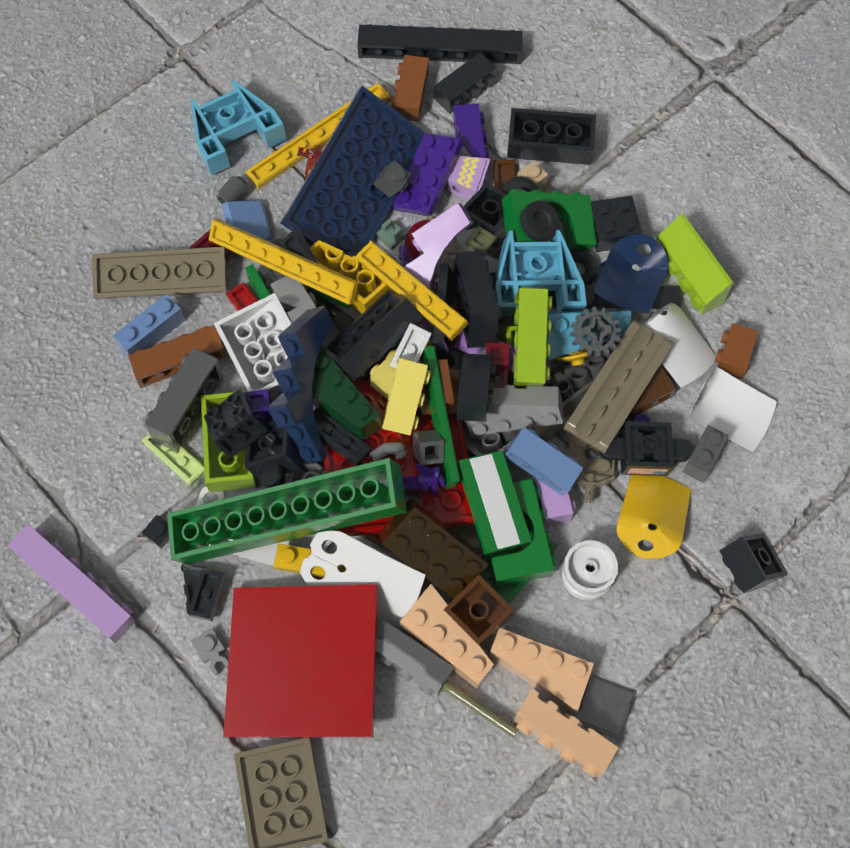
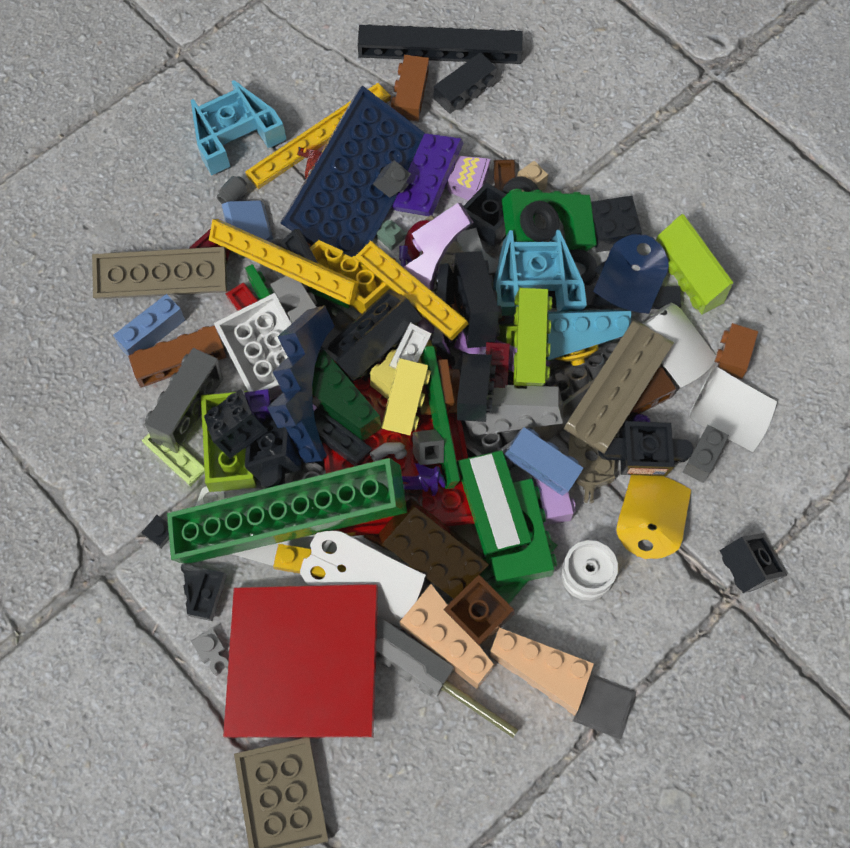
(71, 583): lavender brick -> none
(468, 127): dark purple slope -> none
(481, 240): olive tile -> none
(551, 136): black brick -> none
(564, 735): light nougat wedge -> none
(605, 331): dark grey gear -> none

